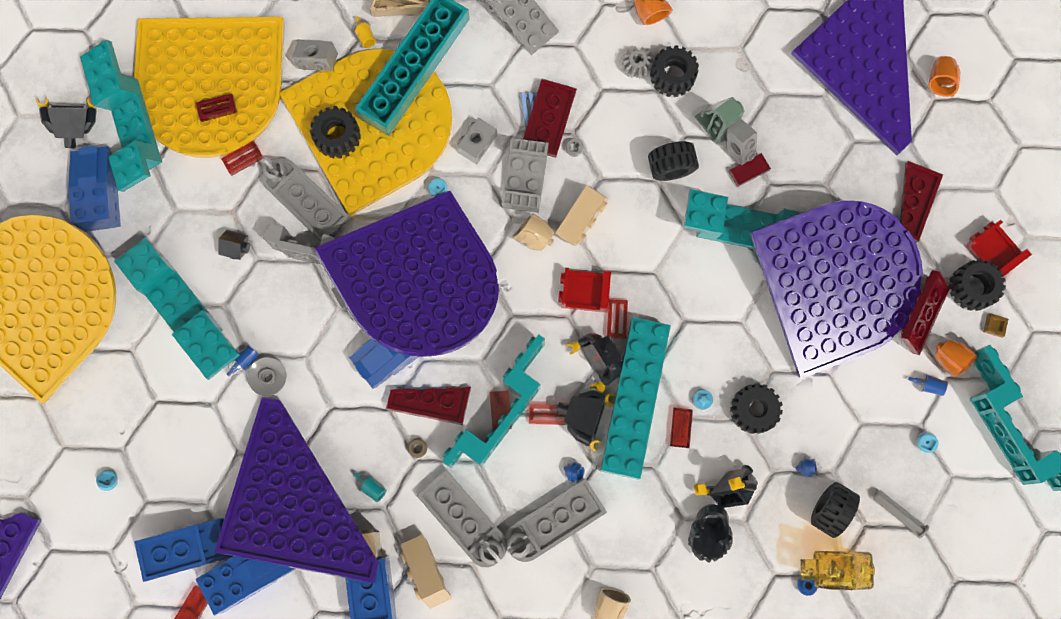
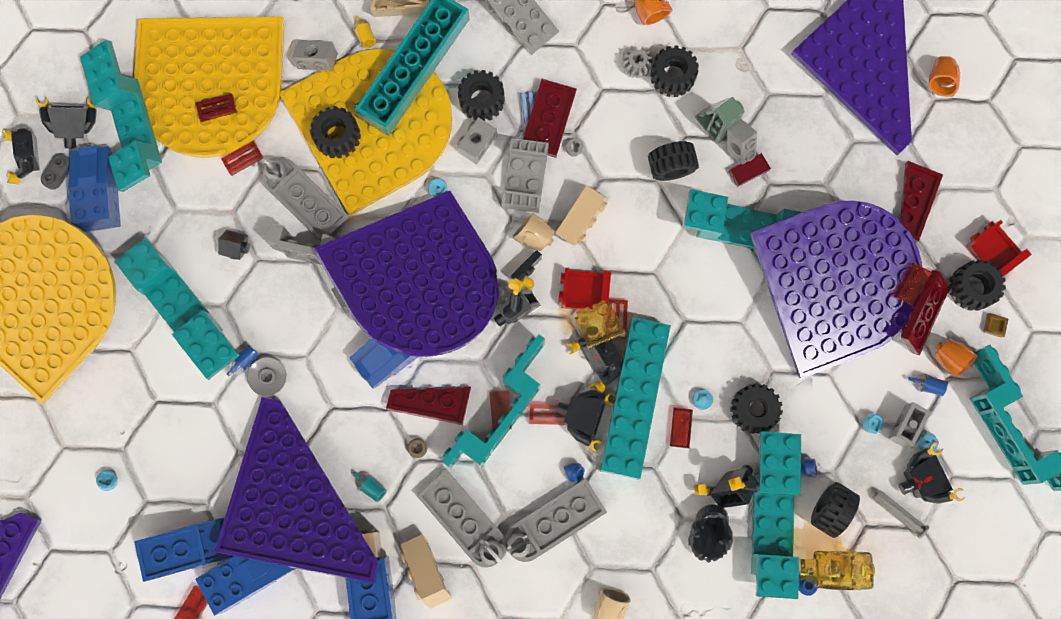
(24, 152): none -> black torso
(57, 172): none -> dark grey plate
(477, 82): none -> black tyre
(519, 304): none -> black torso
(527, 267): none -> black plate
(598, 324): none -> clear yellow plate
(774, 516): none -> teal bracket
(873, 423): none -> medium azure tile
(909, 425): none -> light grey brick
(912, 284): none -> clear red plate
(927, 478): none -> black torso

